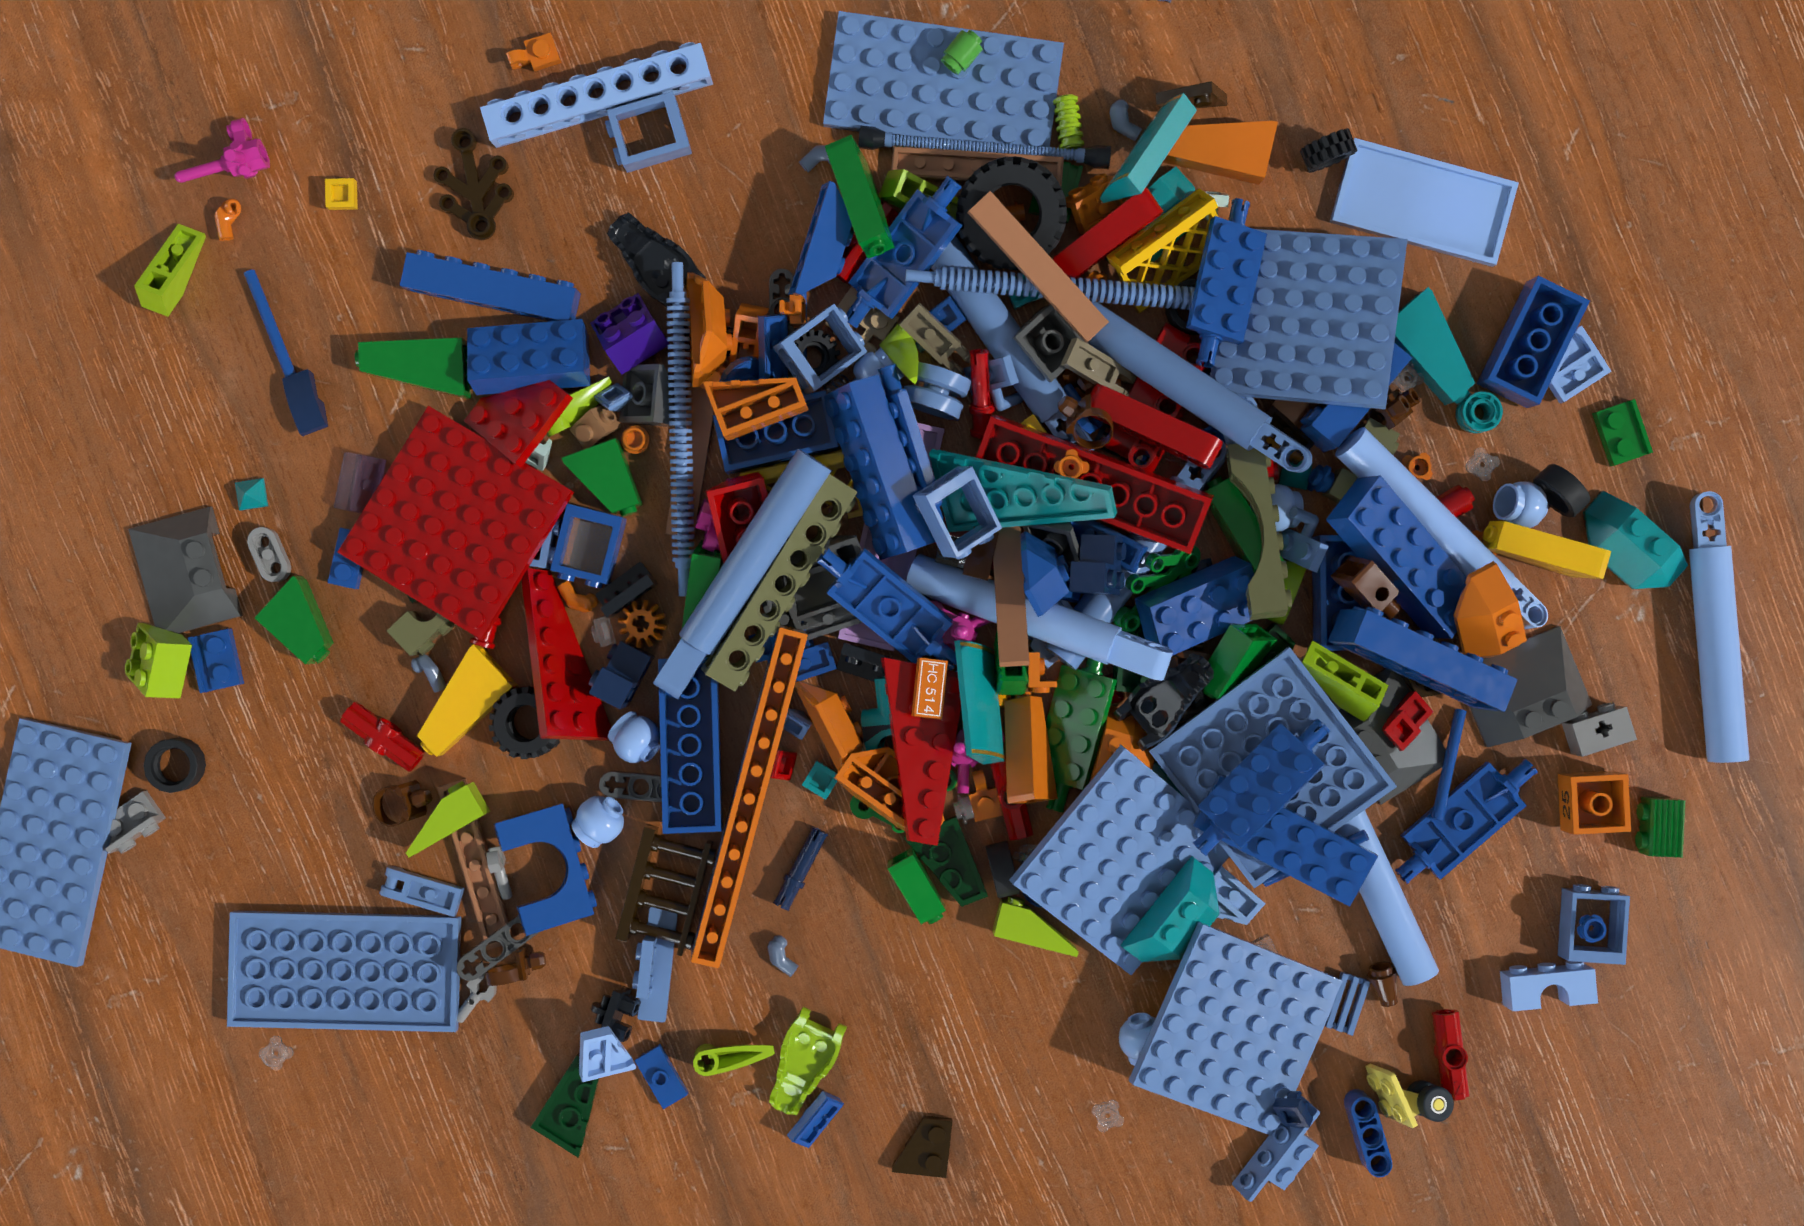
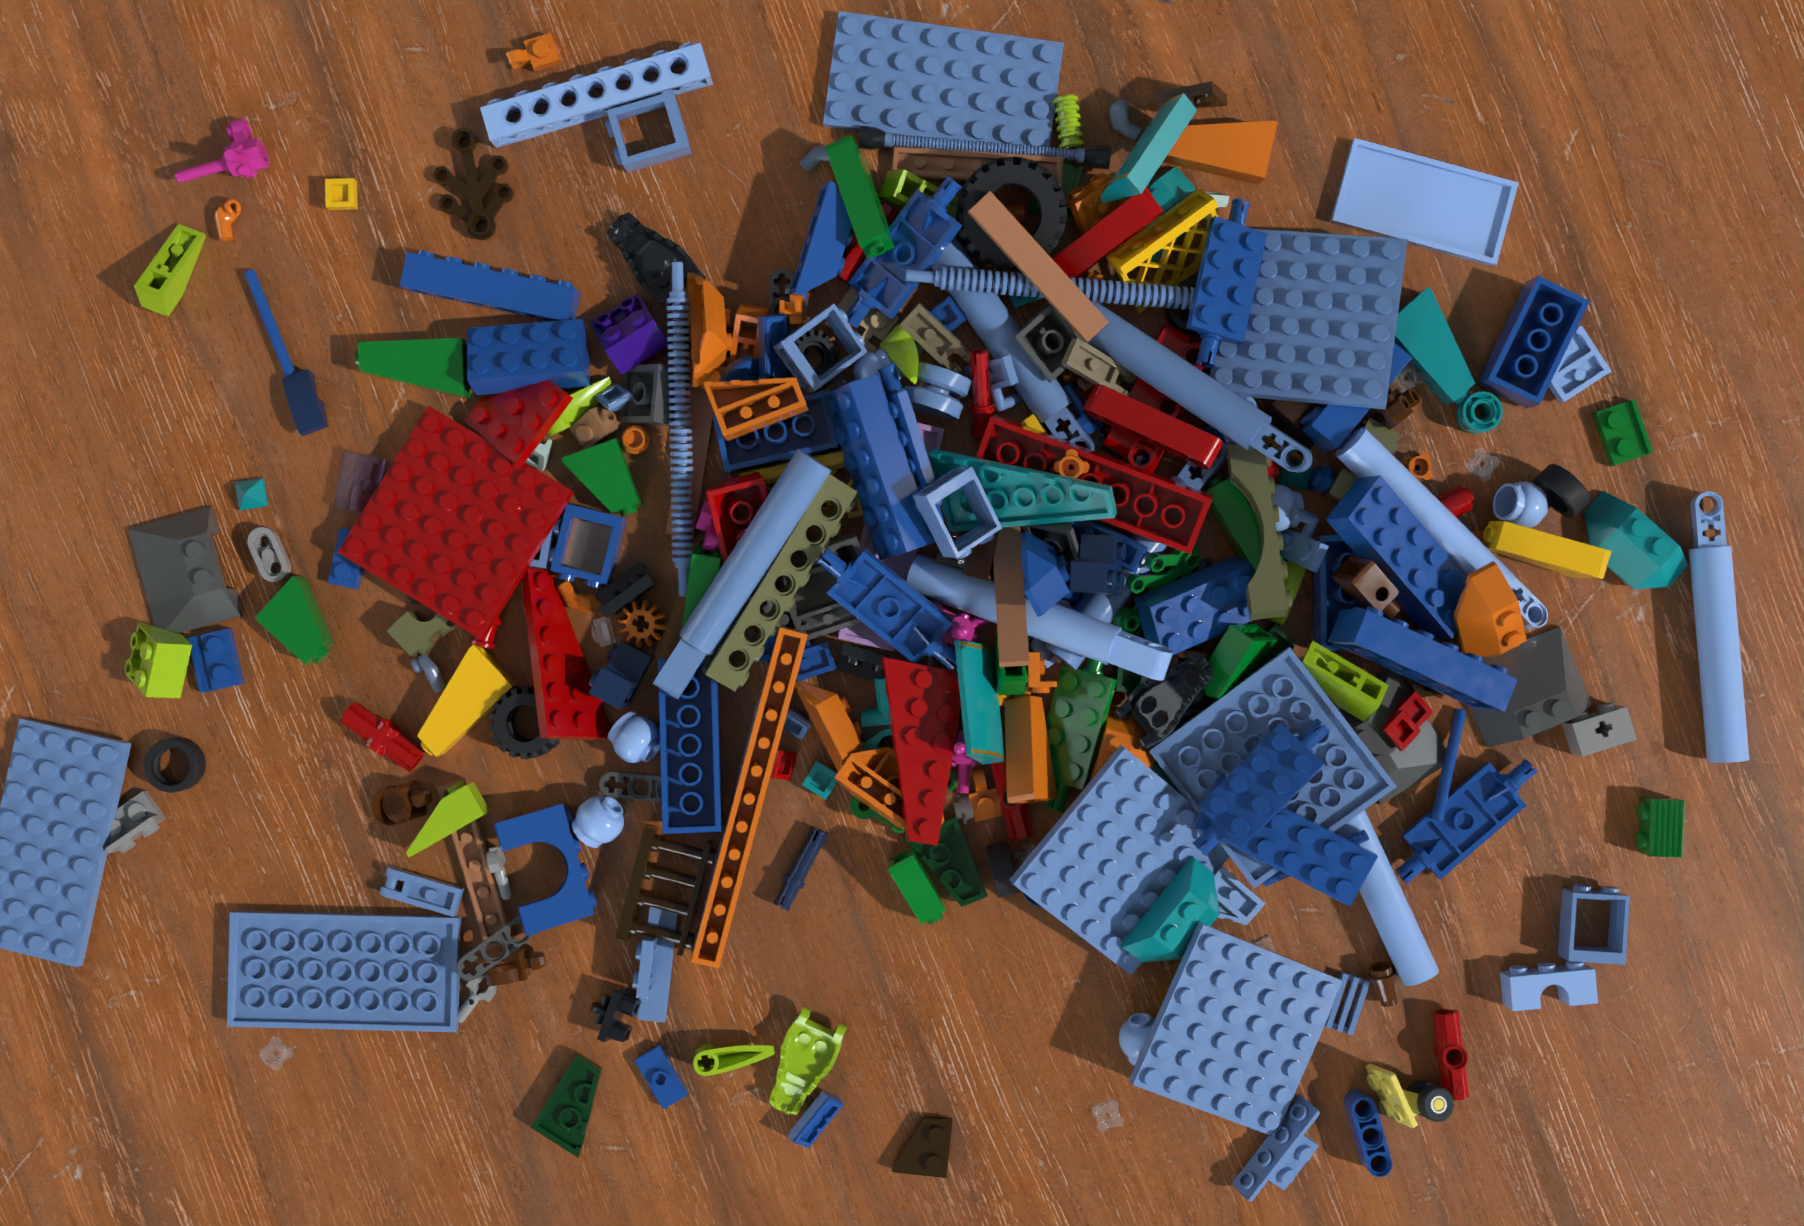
(602, 1055): light blue wing -> none
(778, 957): sand blue arm -> none
(929, 688): orange tile -> none
(962, 51): bright green brick -> none
(1024, 925): lime slope -> none
(1075, 410): reddish brown piece -> none
(1293, 1111): dark blue tile -> none
(1328, 150): black tyre -> none
(1594, 802): orange brick -> none
(1599, 928): blue plate -> none

